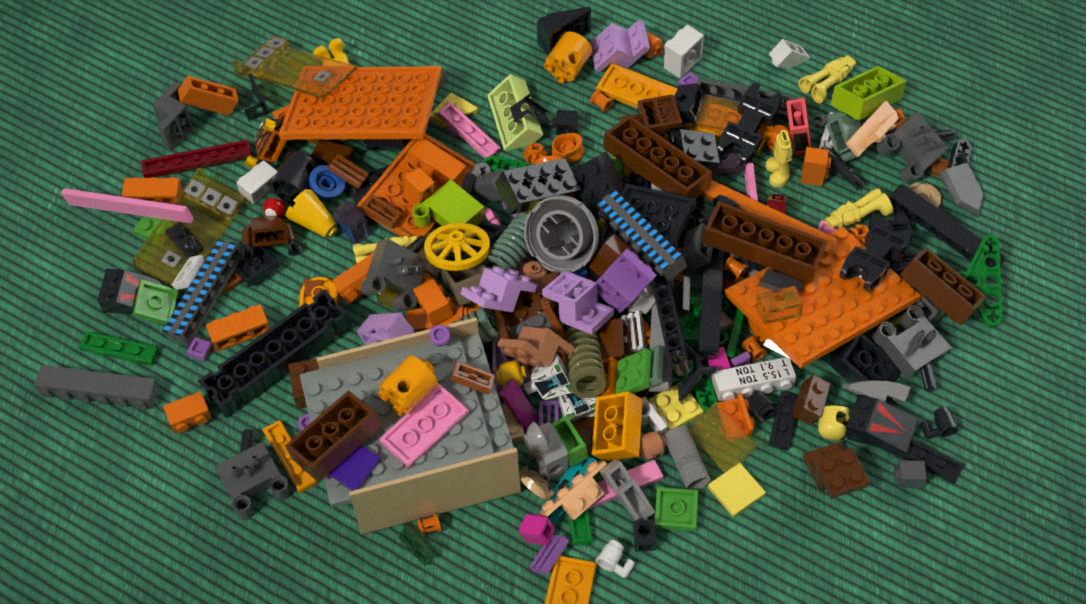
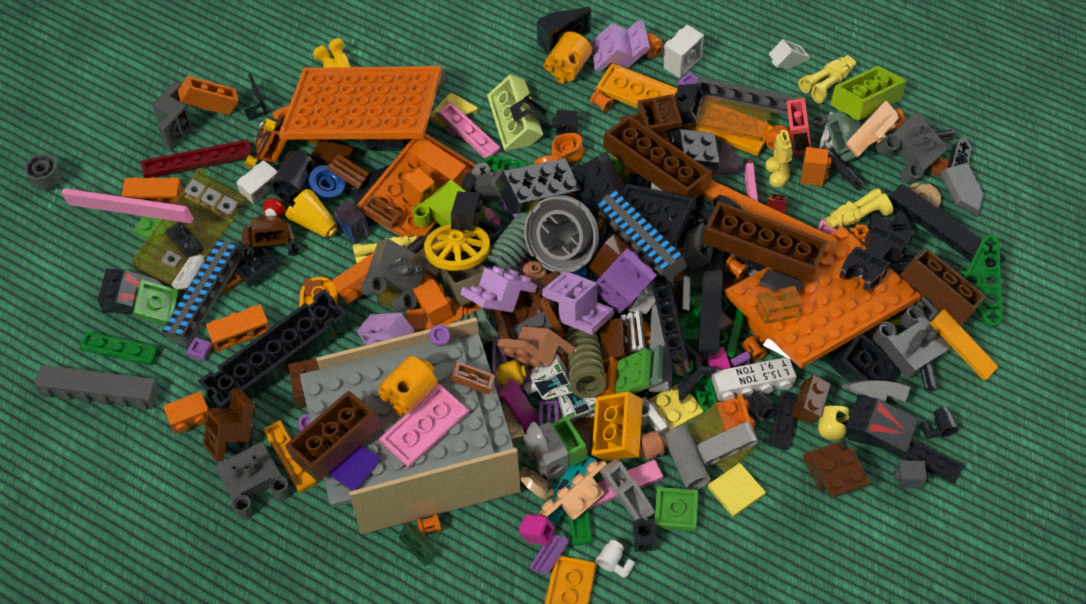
(42, 172): none -> dark grey piece
(228, 425): none -> reddish brown bracket
(294, 68): clear yellow piece -> none
(466, 211): none -> black brick
(533, 152): orange gear -> none
(727, 444): none -> light grey beam
(754, 113): black piece -> none
(963, 344): none -> light orange tile

